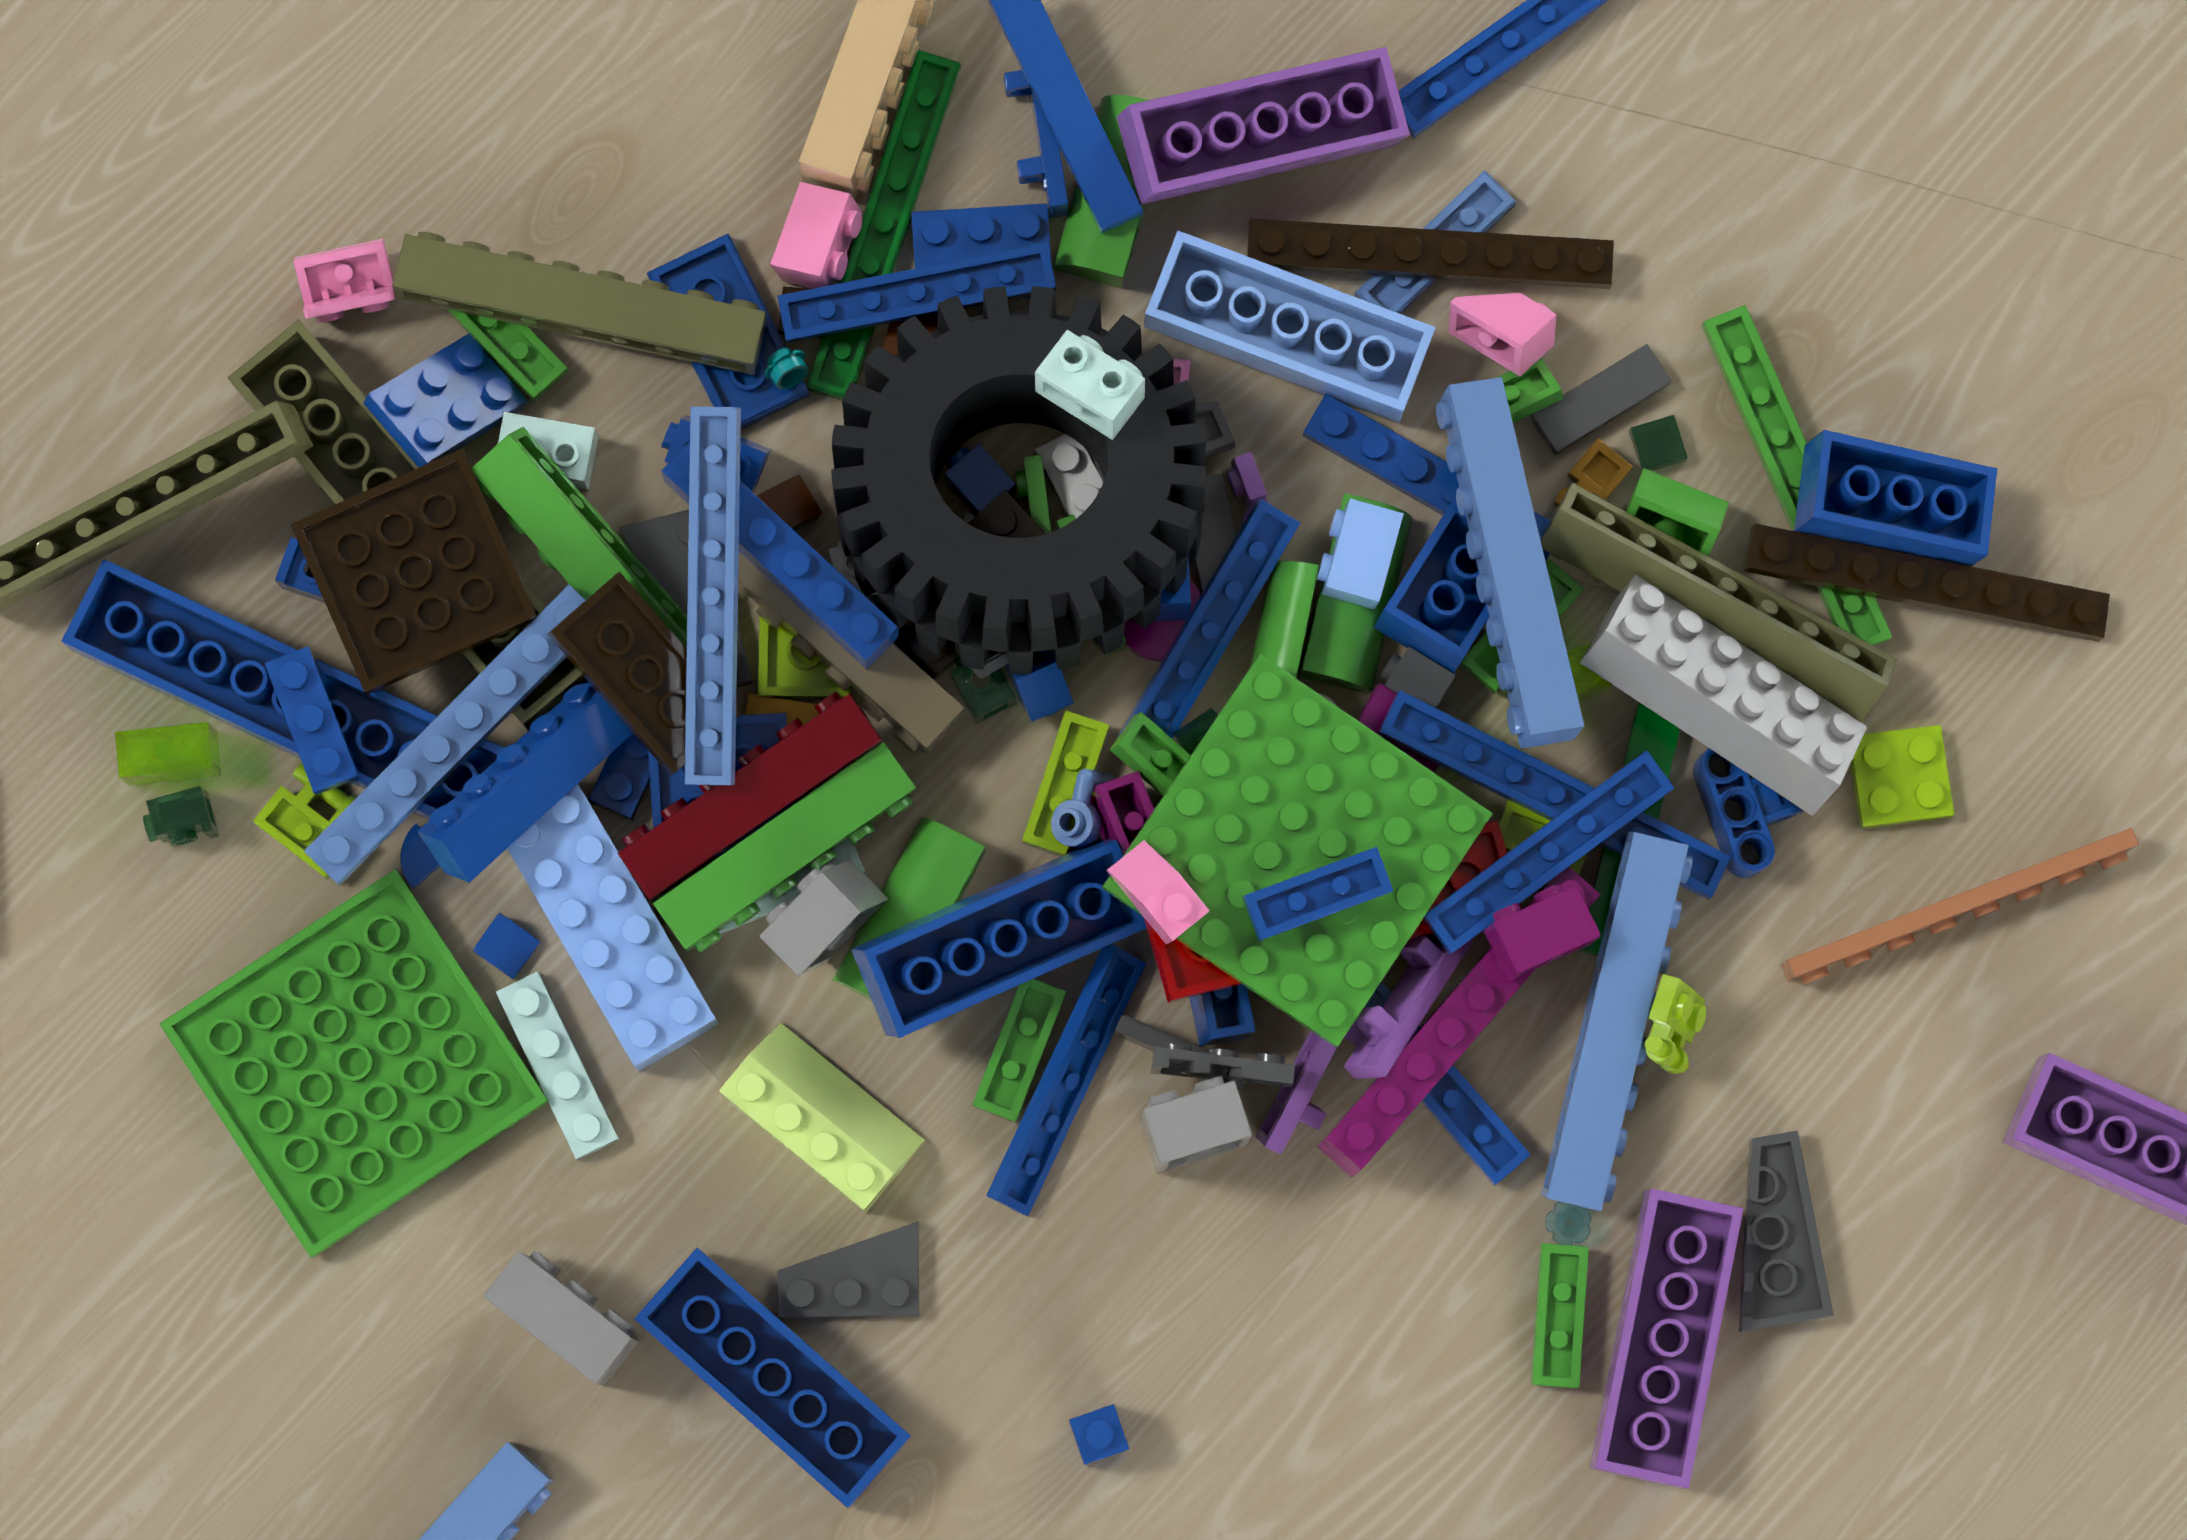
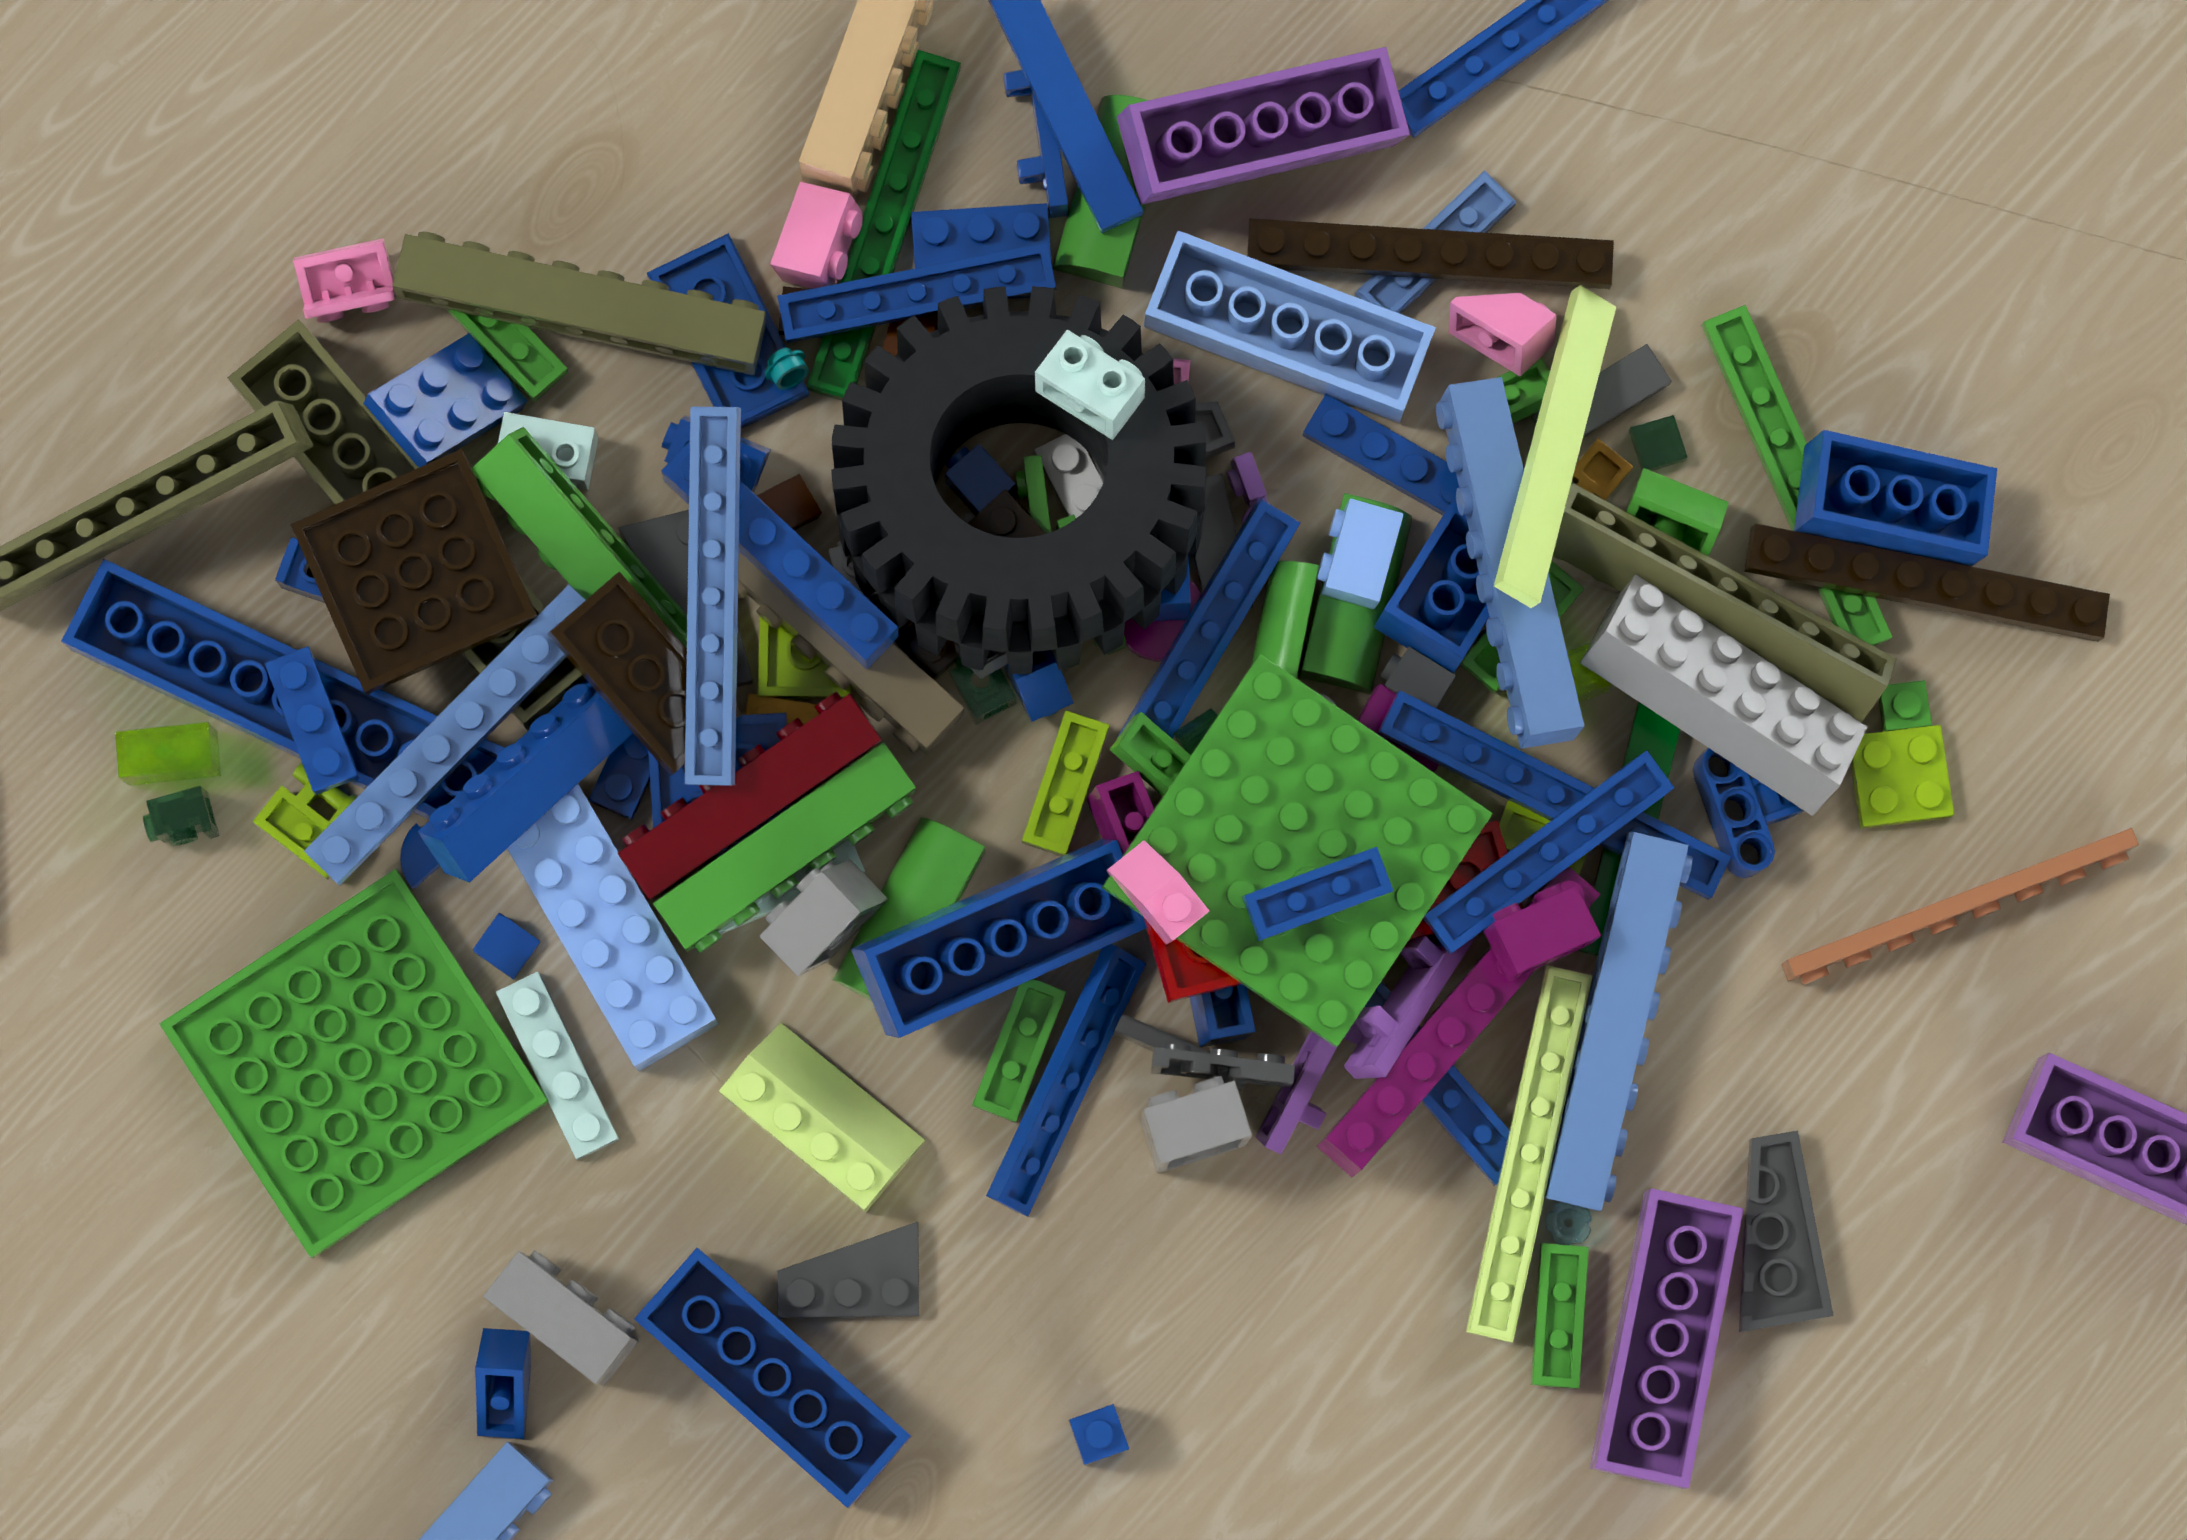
(503, 1383): none -> blue slope
(1086, 815): medium blue plate -> none
(1529, 1154): none -> yellowish green tile
(1555, 447): none -> yellowish green tile
(1676, 1017): lime plate -> none
(1905, 706): none -> bright green plate

